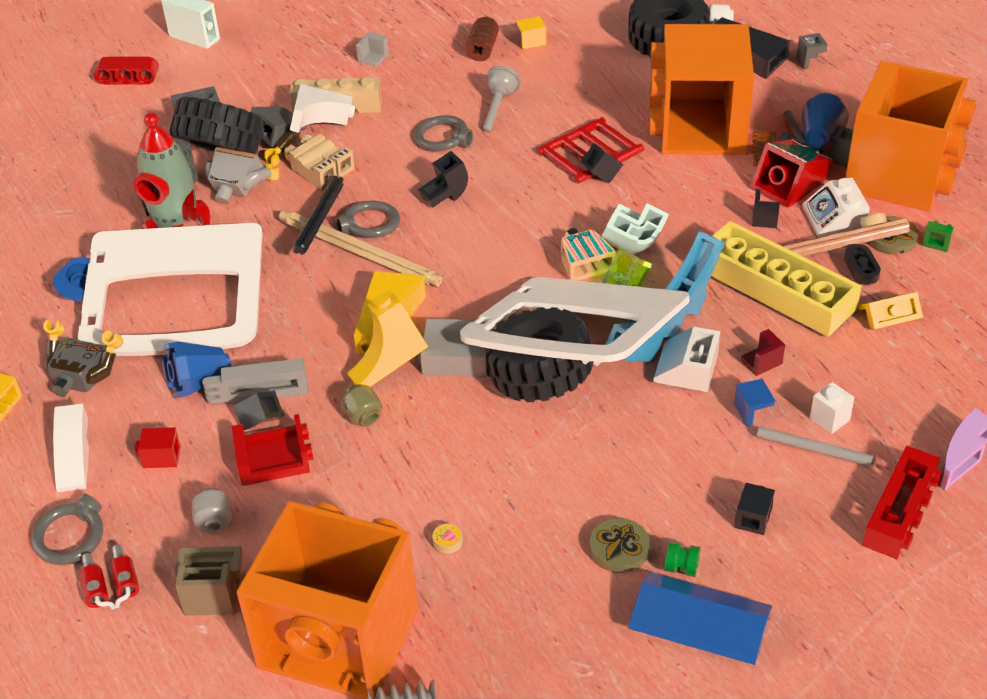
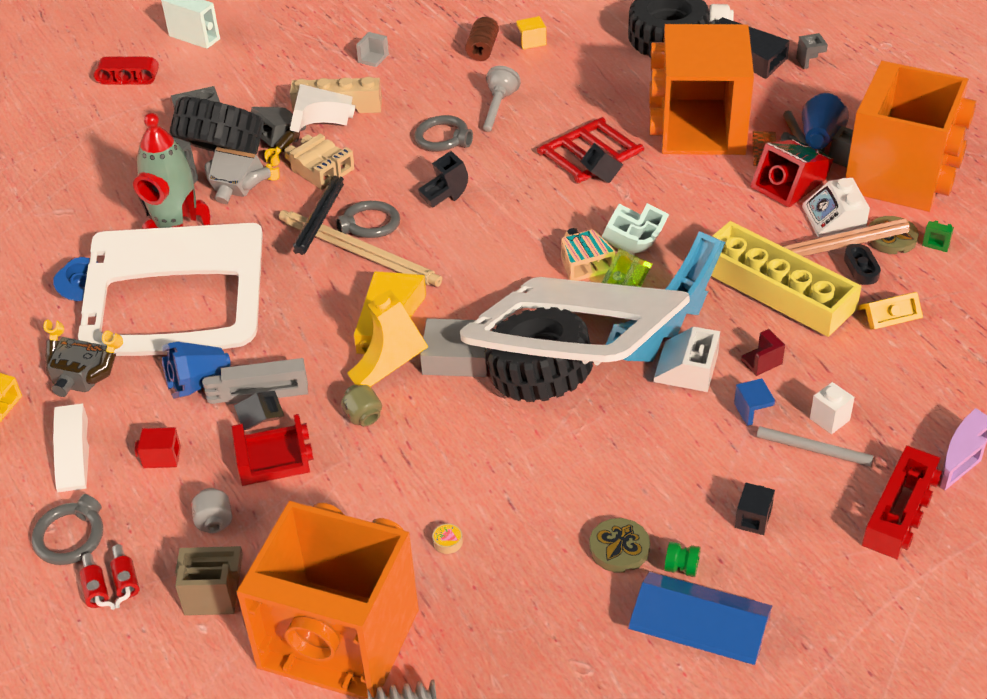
(765, 212): black panel -> none
(873, 220): tan tile -> none

